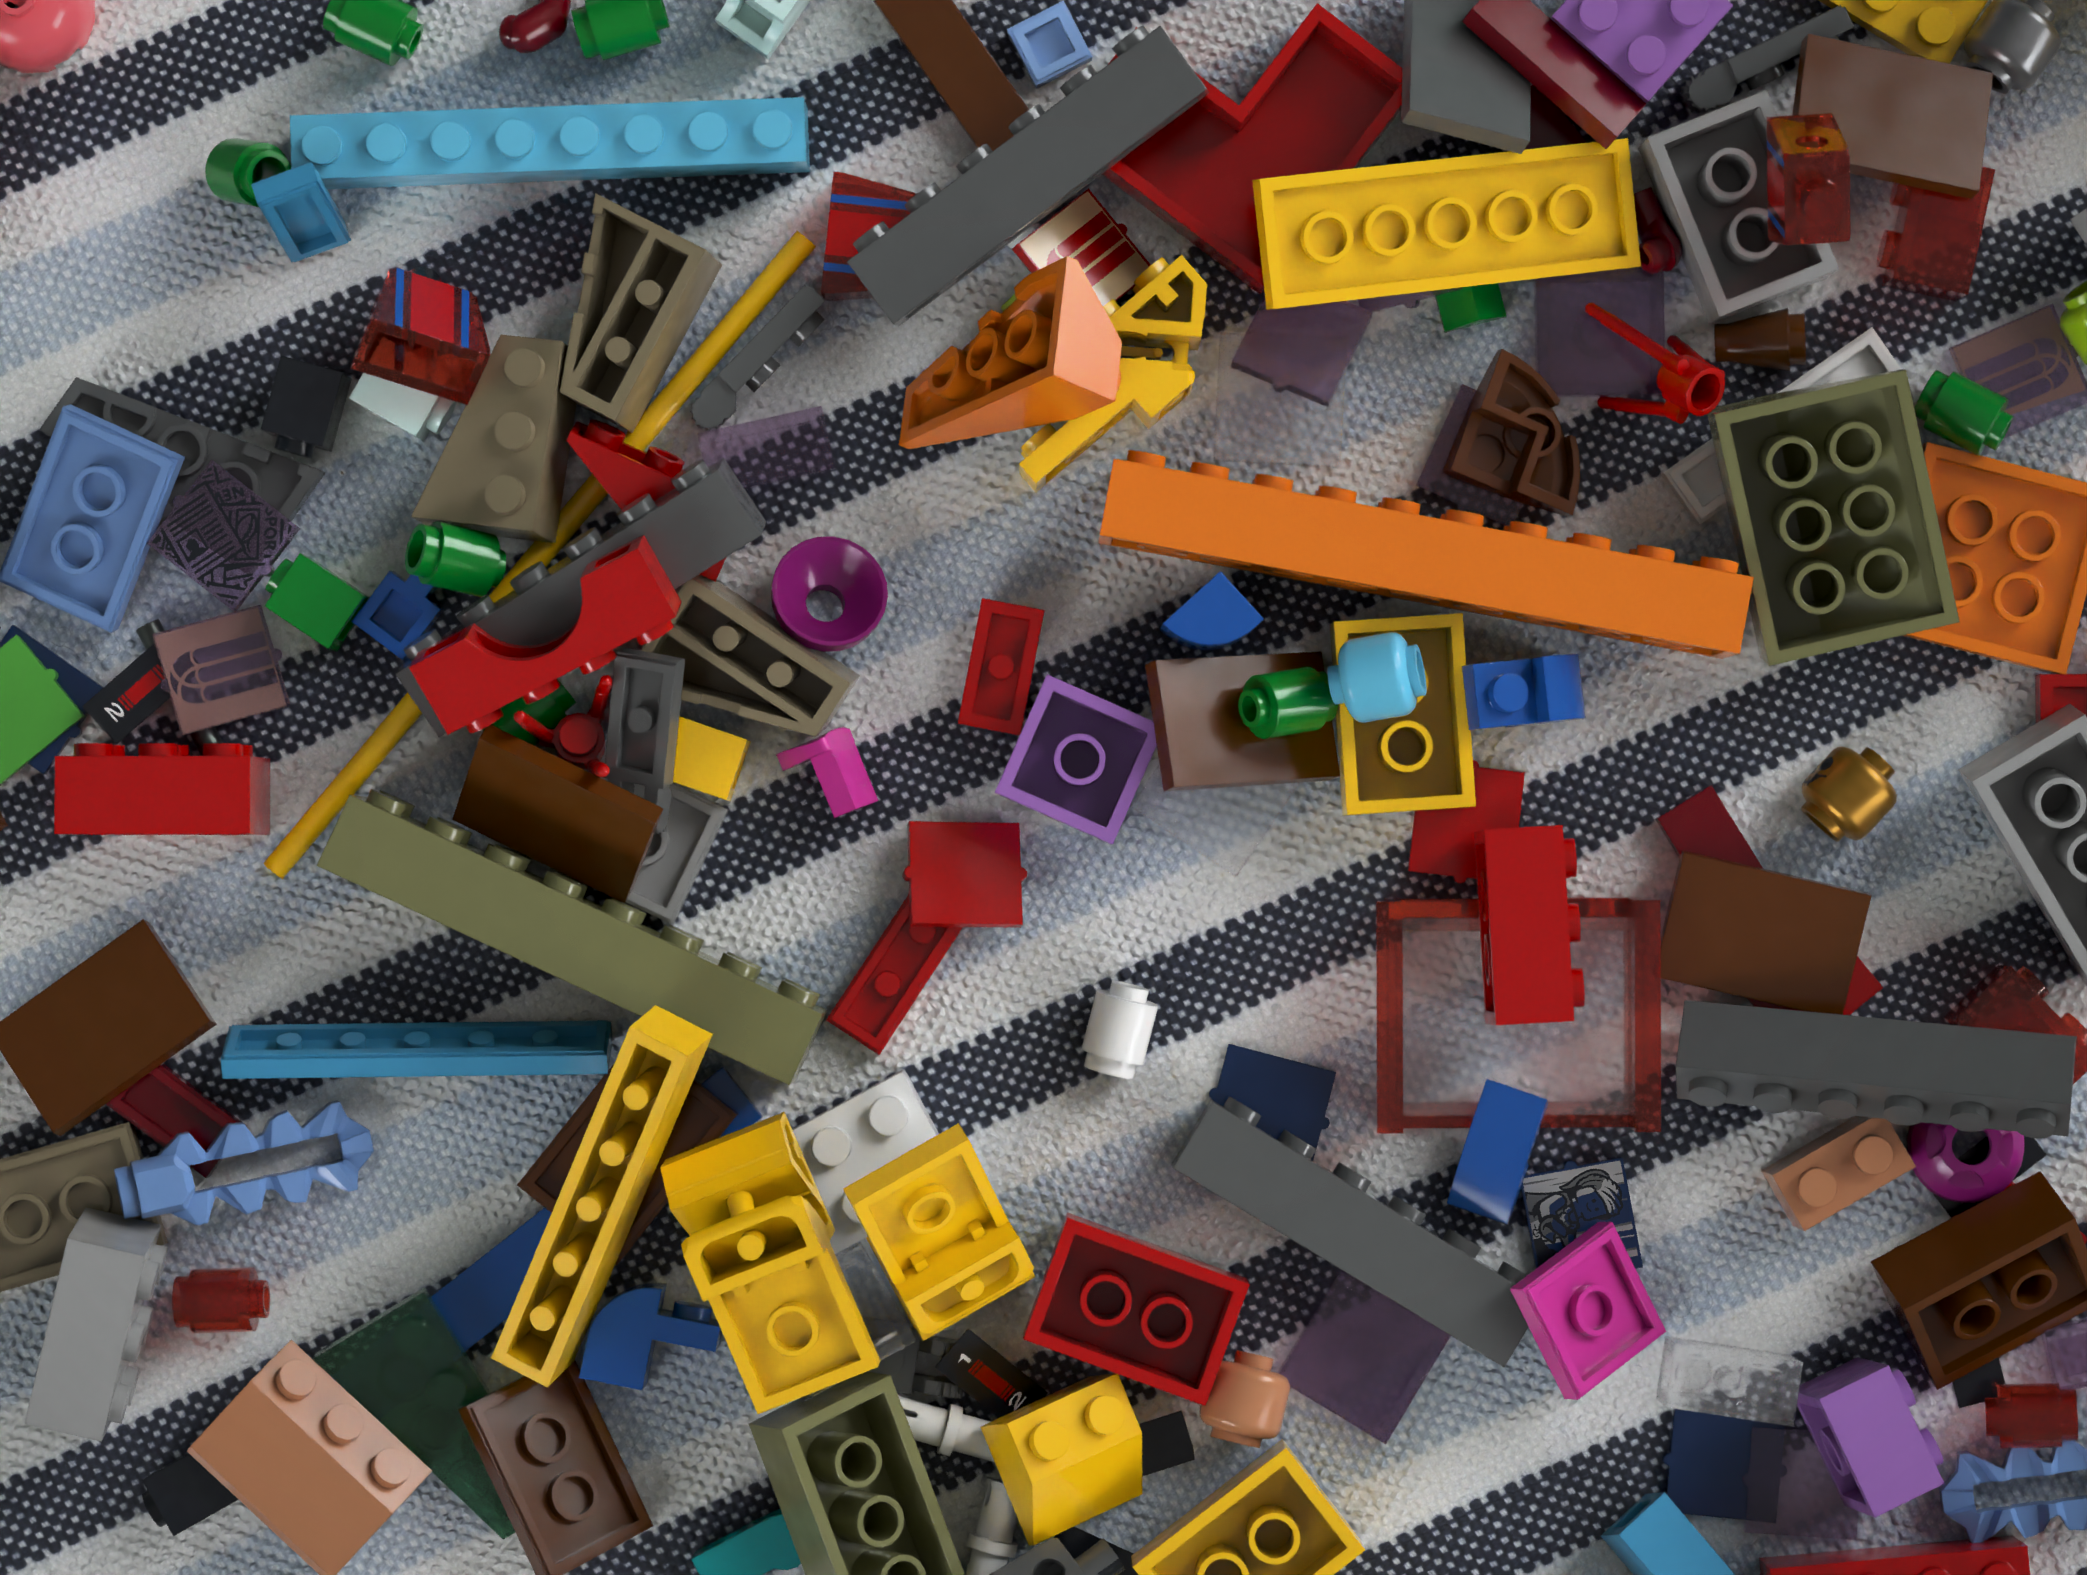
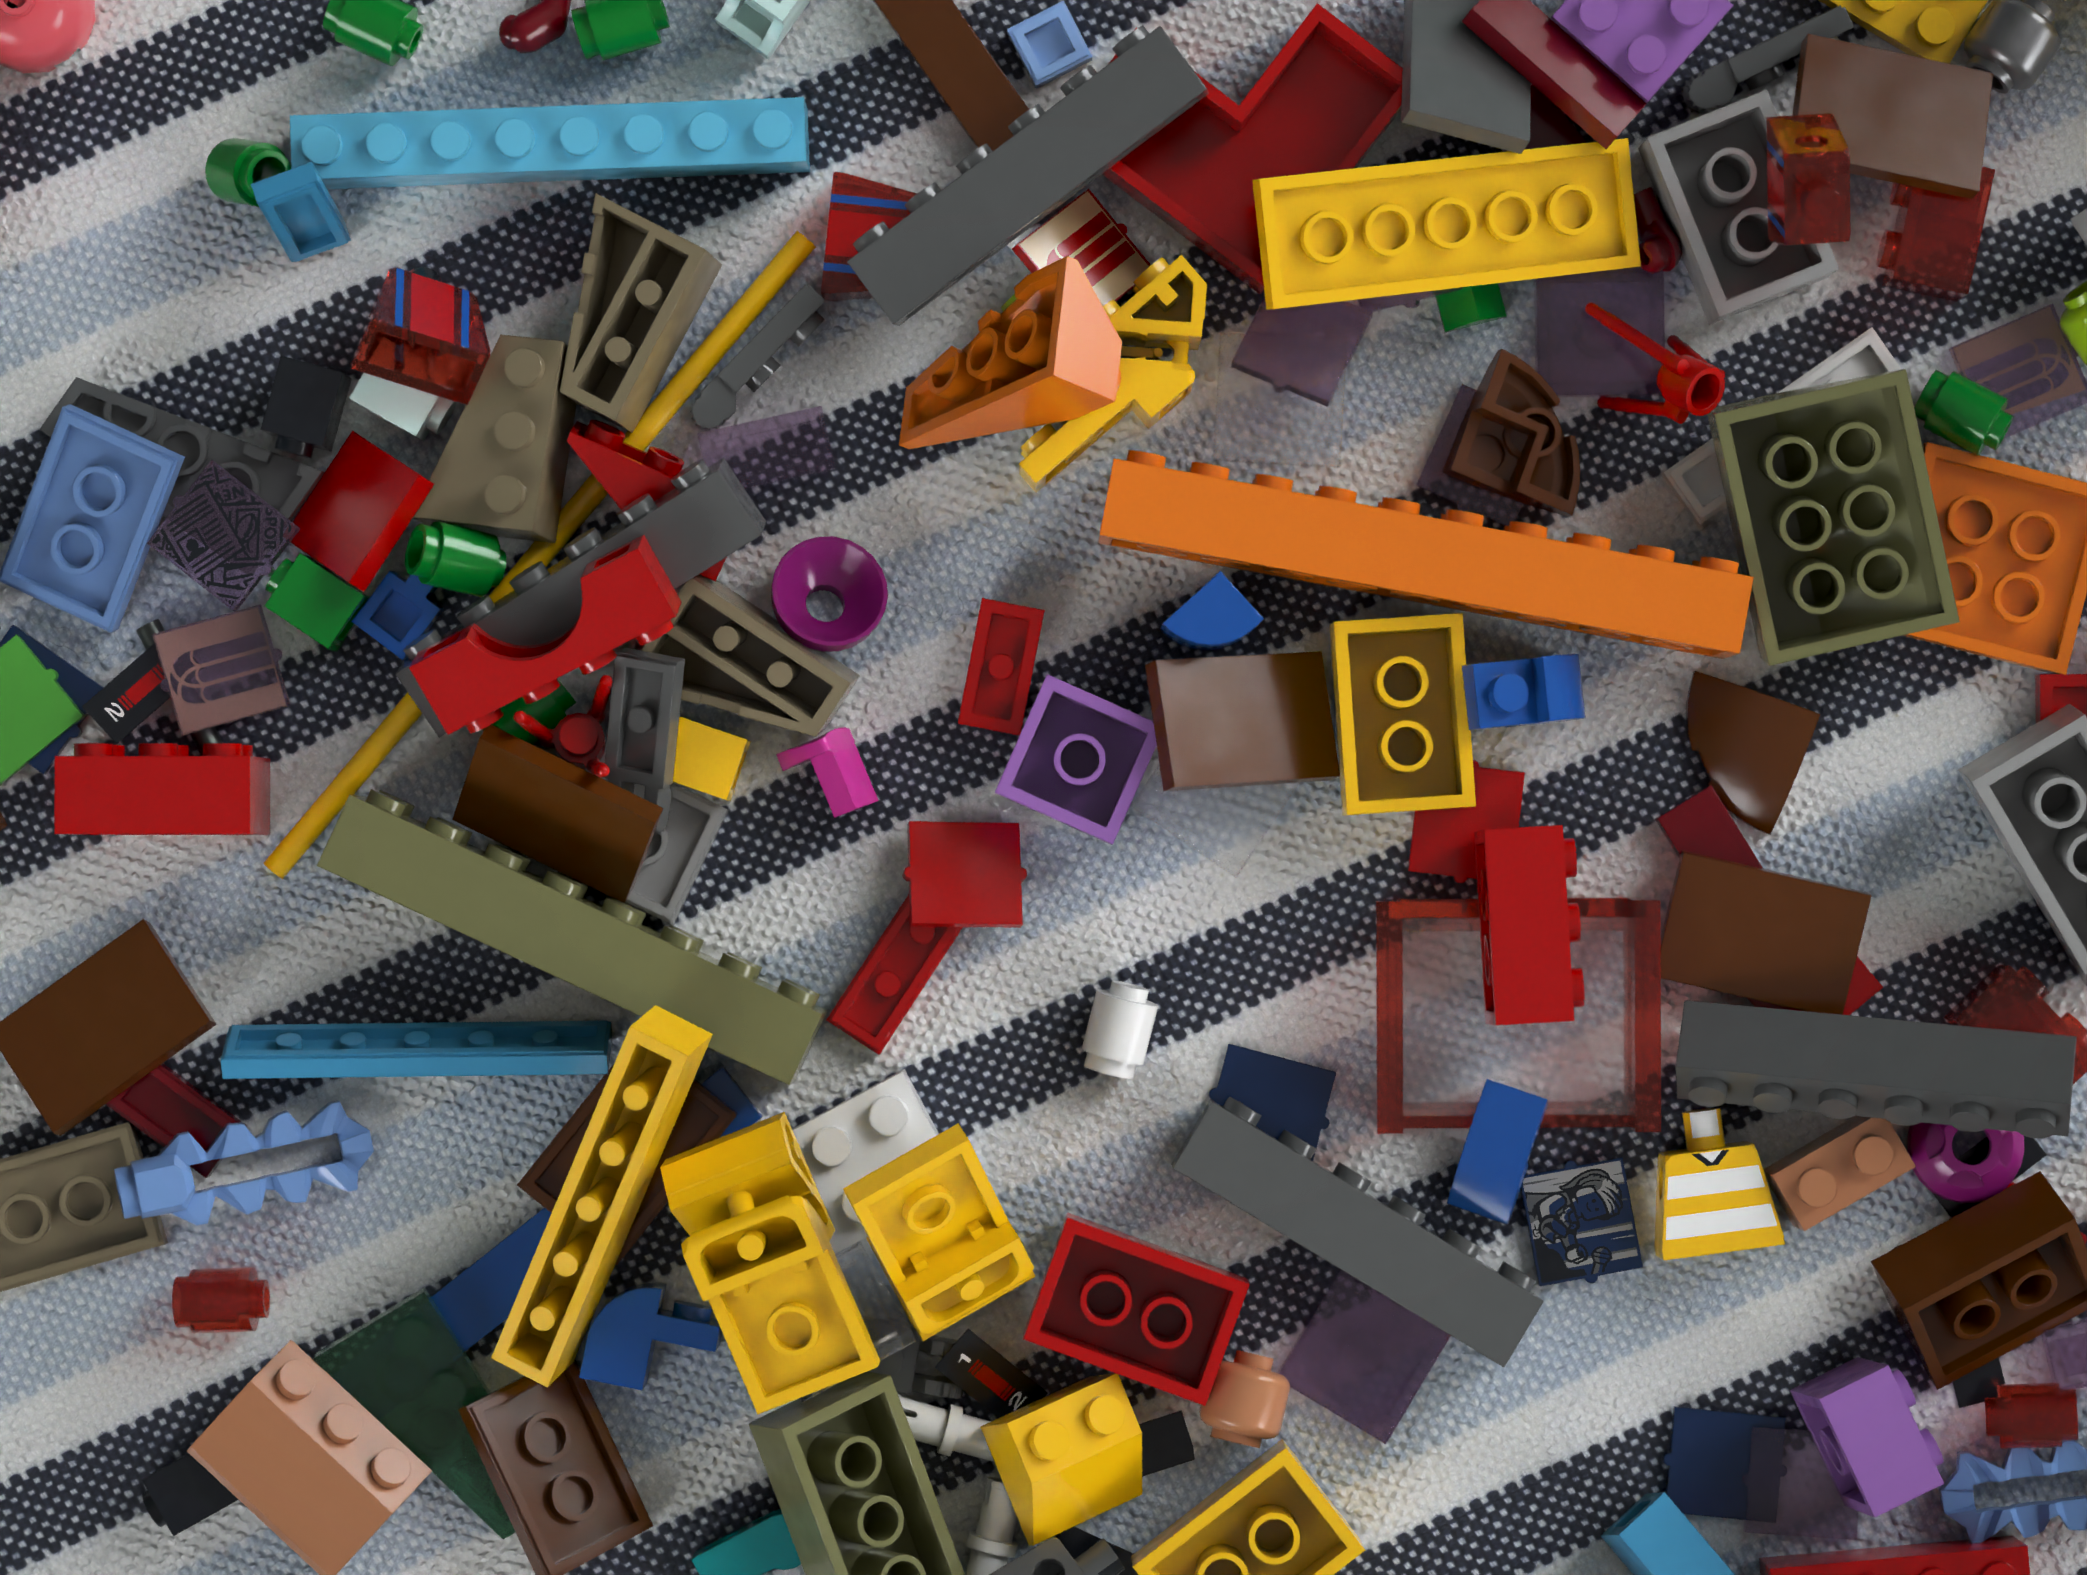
(96, 1325): light grey brick -> none
(359, 510): none -> red tile
(1286, 702): green brick -> none
(1378, 677): medium azure head -> none
(1588, 1310): dark pink tile -> none
(1712, 1194): none -> torso
(1729, 1381): clear brick -> none
(1747, 746): none -> reddish brown brick
(1764, 340): reddish brown cone -> none
(1849, 793): pearl gold head -> none

